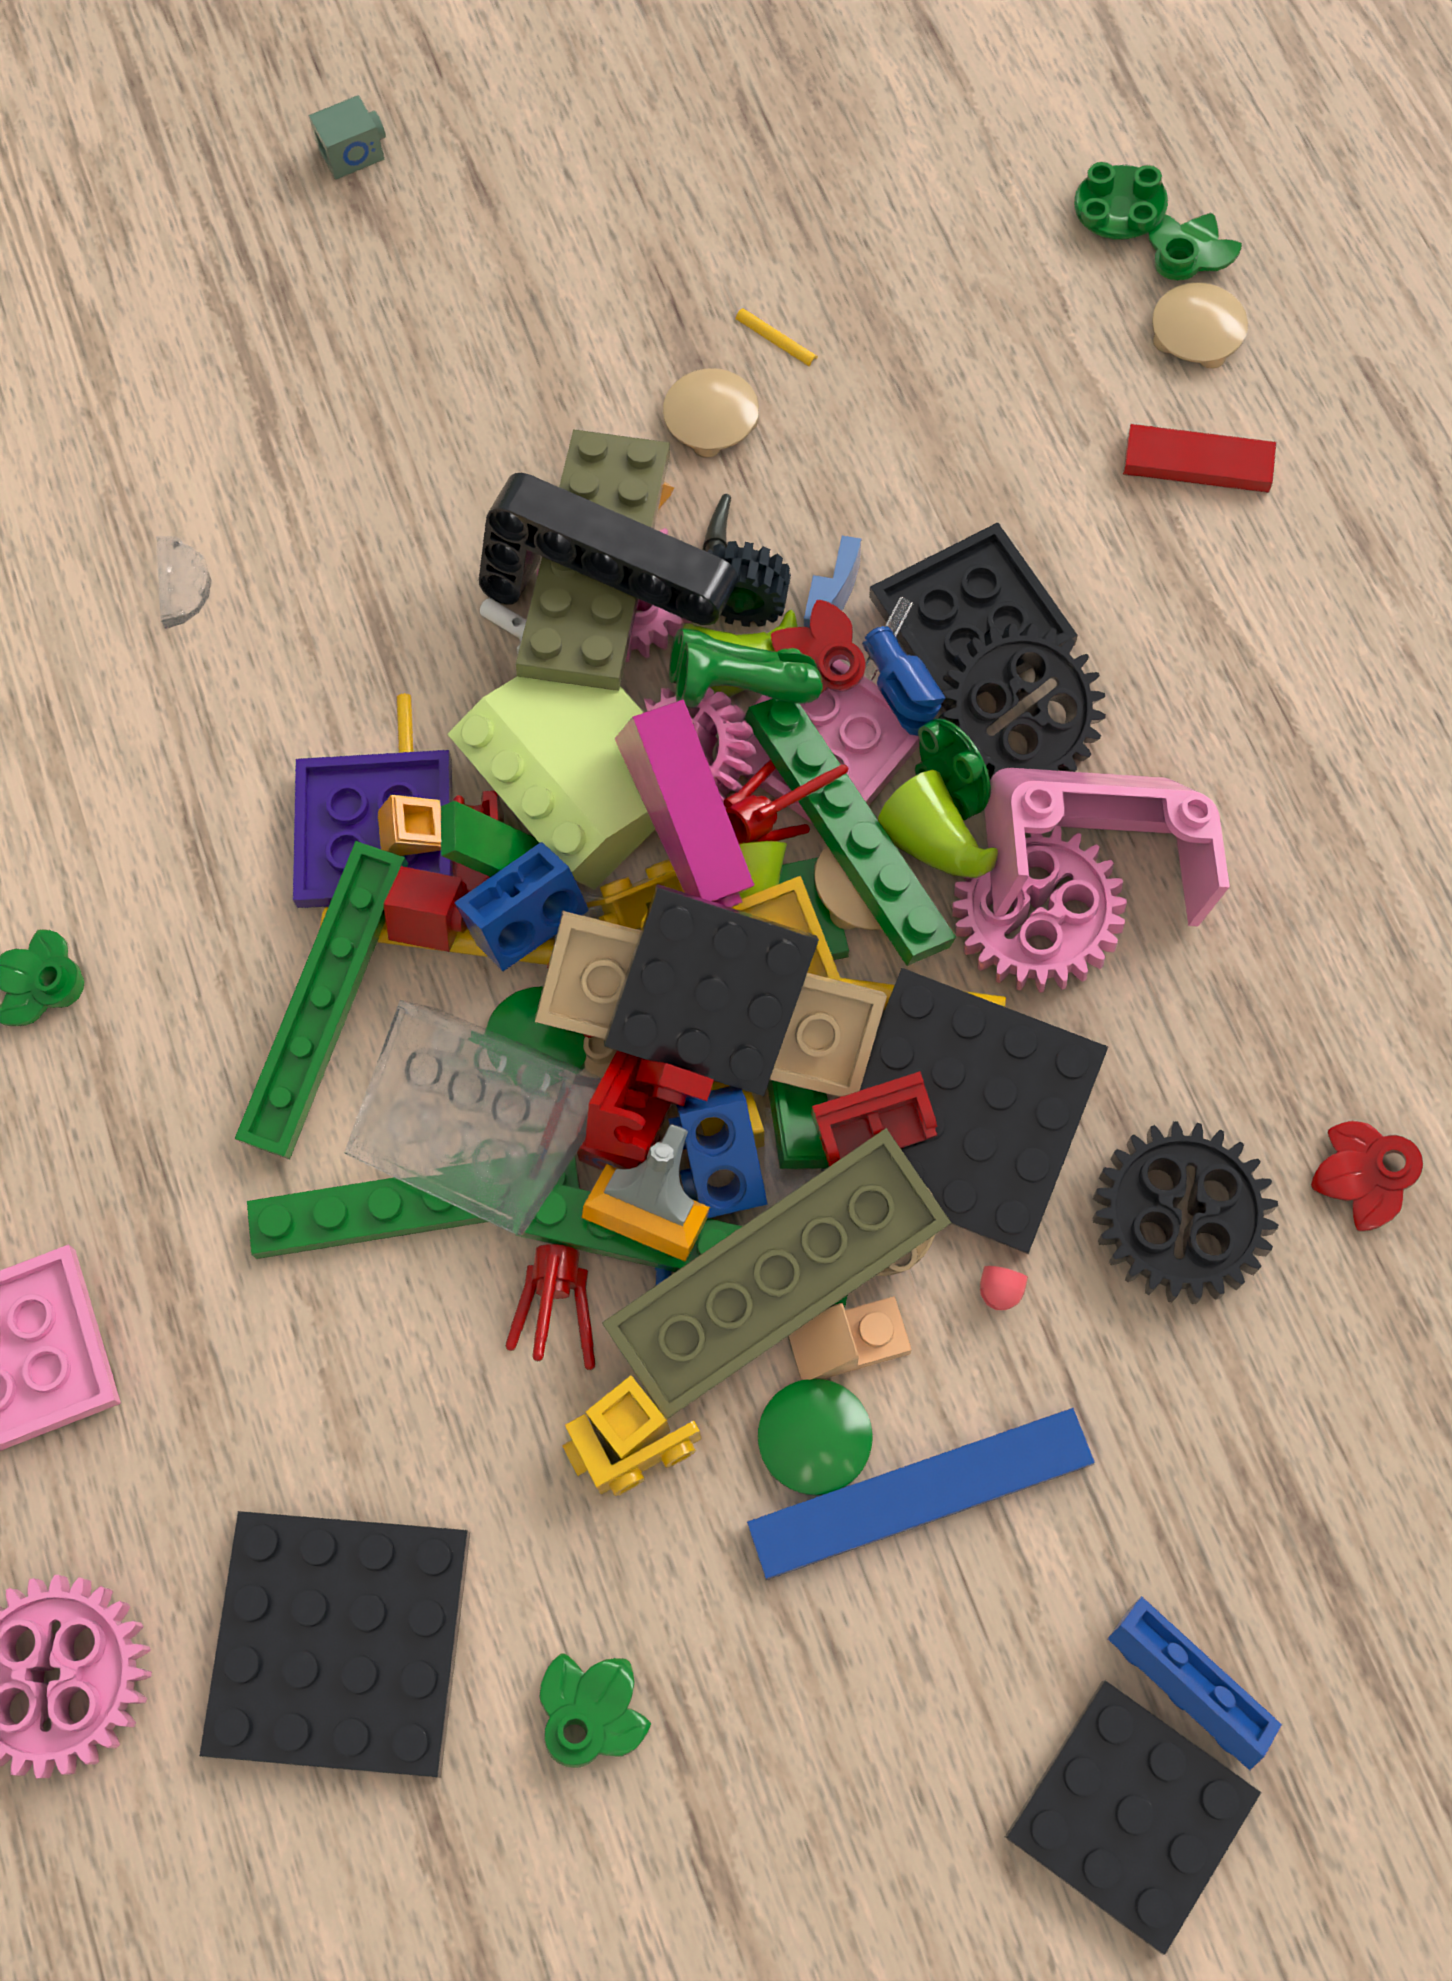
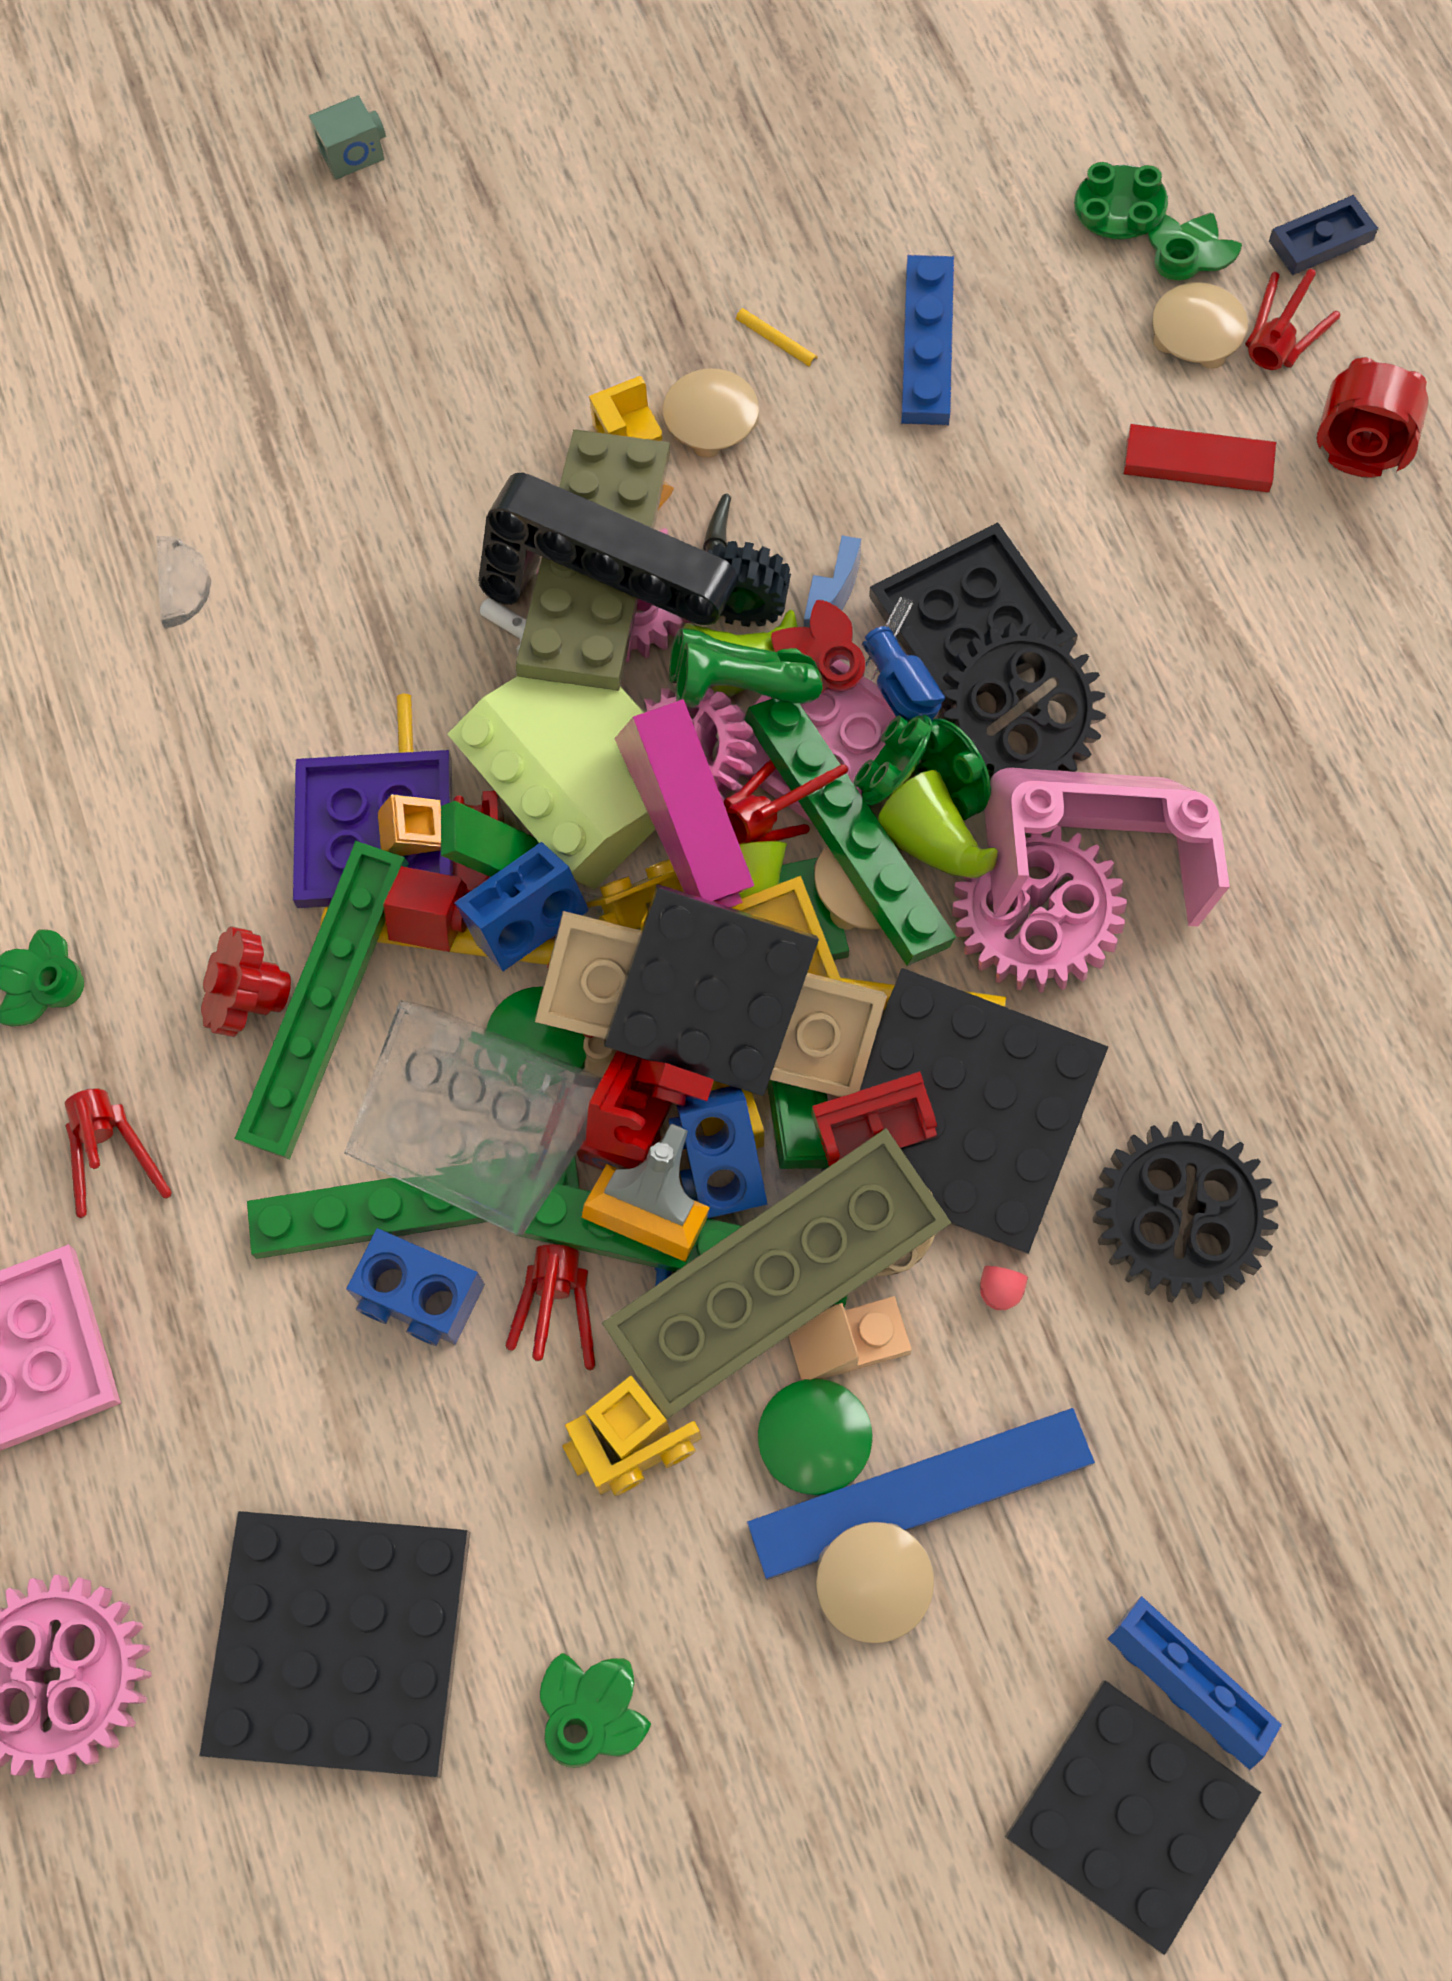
(91, 1123): none -> red plant
(241, 983): none -> red plant
(421, 1277): none -> blue brick
(624, 411): none -> yellow panel
(874, 1582): none -> tan dish
(896, 761): none -> green dish
(928, 340): none -> blue plate
(1275, 341): none -> red plant
(1323, 234): none -> dark blue plate
(1360, 1176): red plate -> none
(1373, 418): none -> red brick

